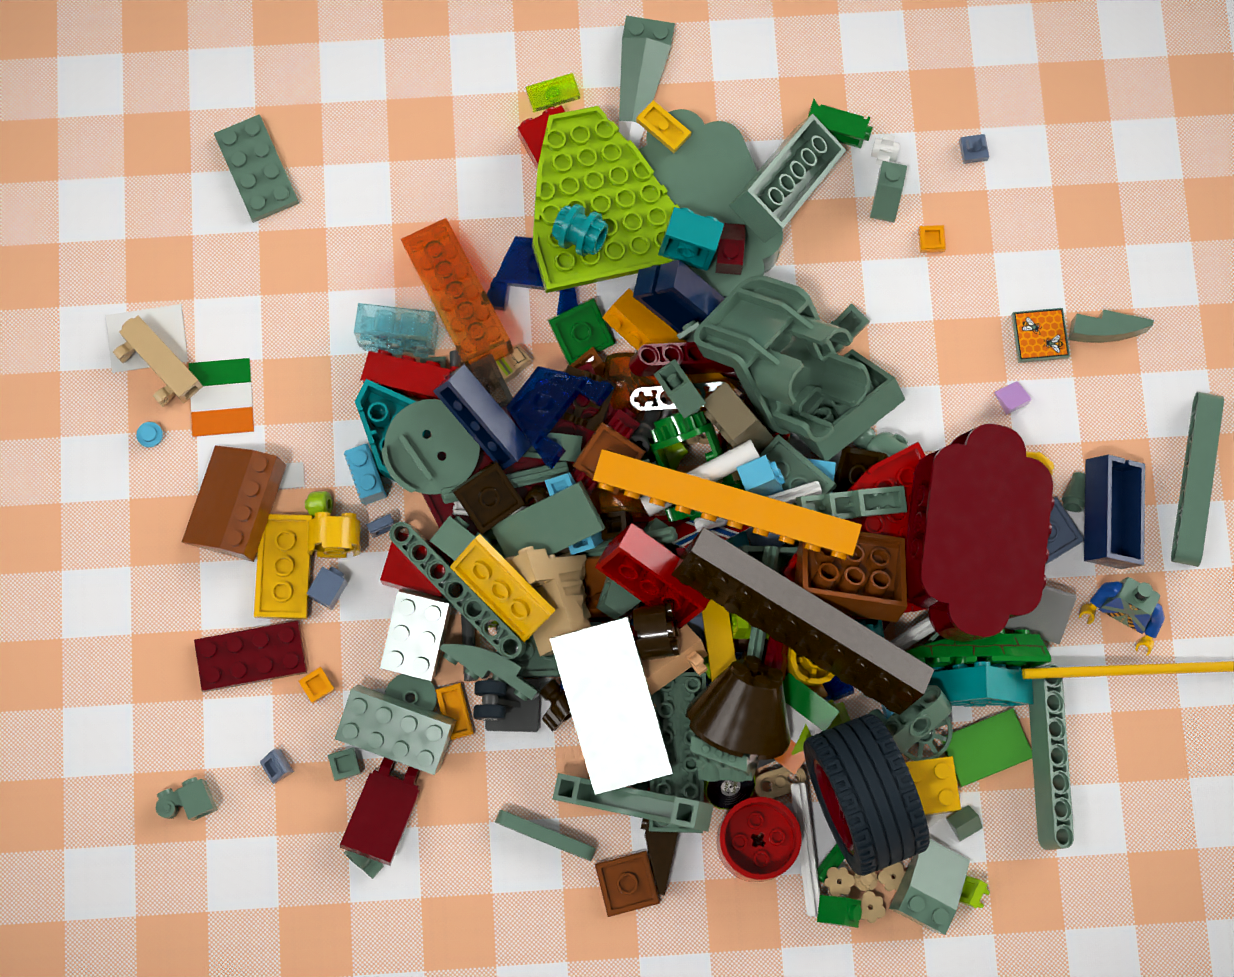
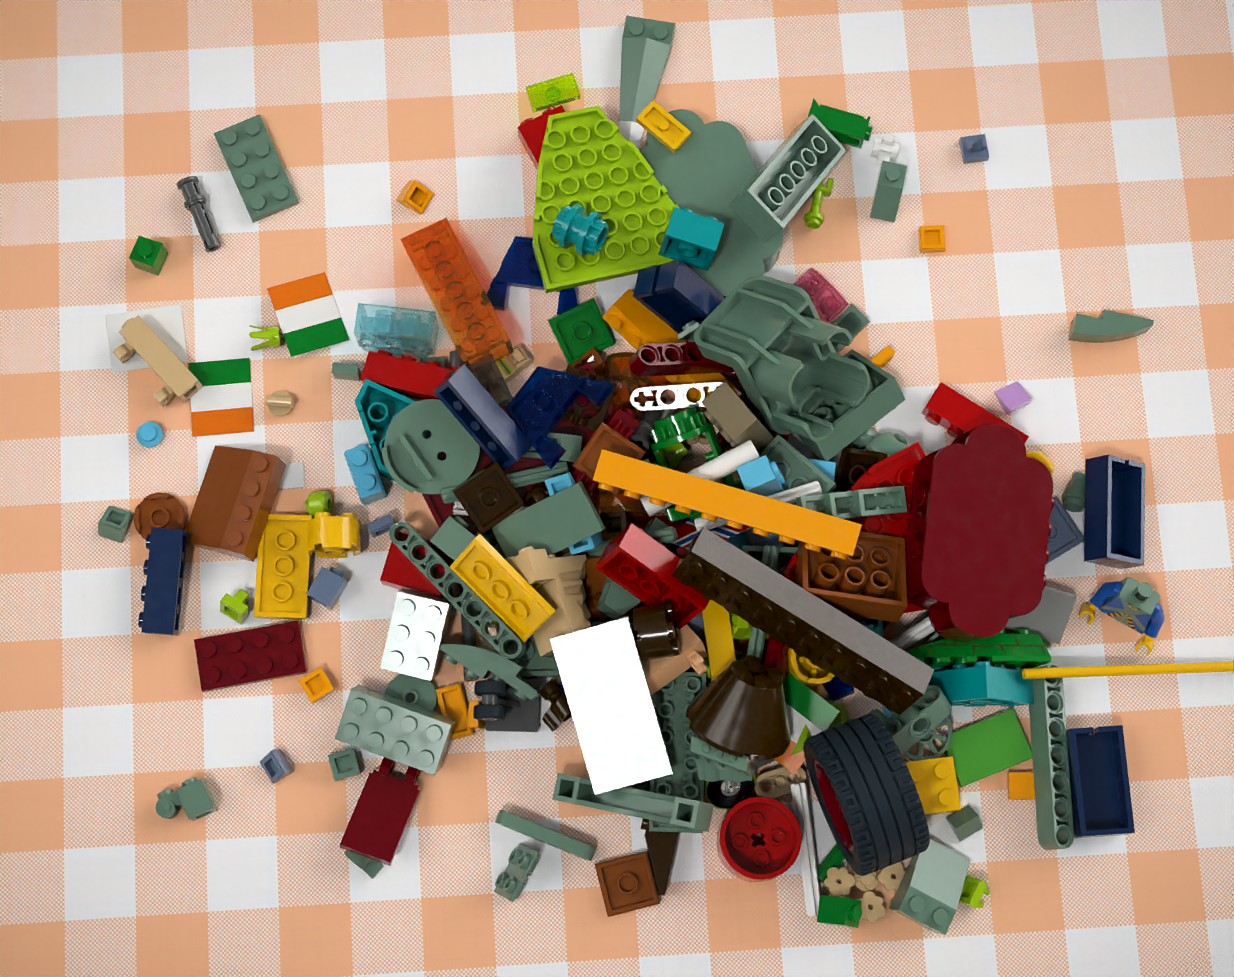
(114, 524): none -> sand green slope
(148, 255): none -> green brick
(159, 511): none -> dark orange tile
(164, 581): none -> dark blue brick
(196, 204): none -> dark grey pin
(235, 606): none -> lime tile
(272, 334): none -> lime piece
(279, 403): none -> tan plate
(308, 314): none -> sticker
(346, 371): none -> sand green tile
(415, 196): none -> light orange slope
(474, 723): none -> light orange tile
(520, 863): none -> sand green hinge
(679, 389): sand green brick -> none
(731, 249): dark red slope -> none
(813, 218): none -> lime hinge
(822, 294): none -> clear pink slope
(883, 357): none -> light orange tile
(959, 413): none -> red brick
(1020, 786): none -> light orange tile
(1040, 335): tile -> none
(1099, 782): none -> dark blue piece
(1197, 479): sand green beam -> none

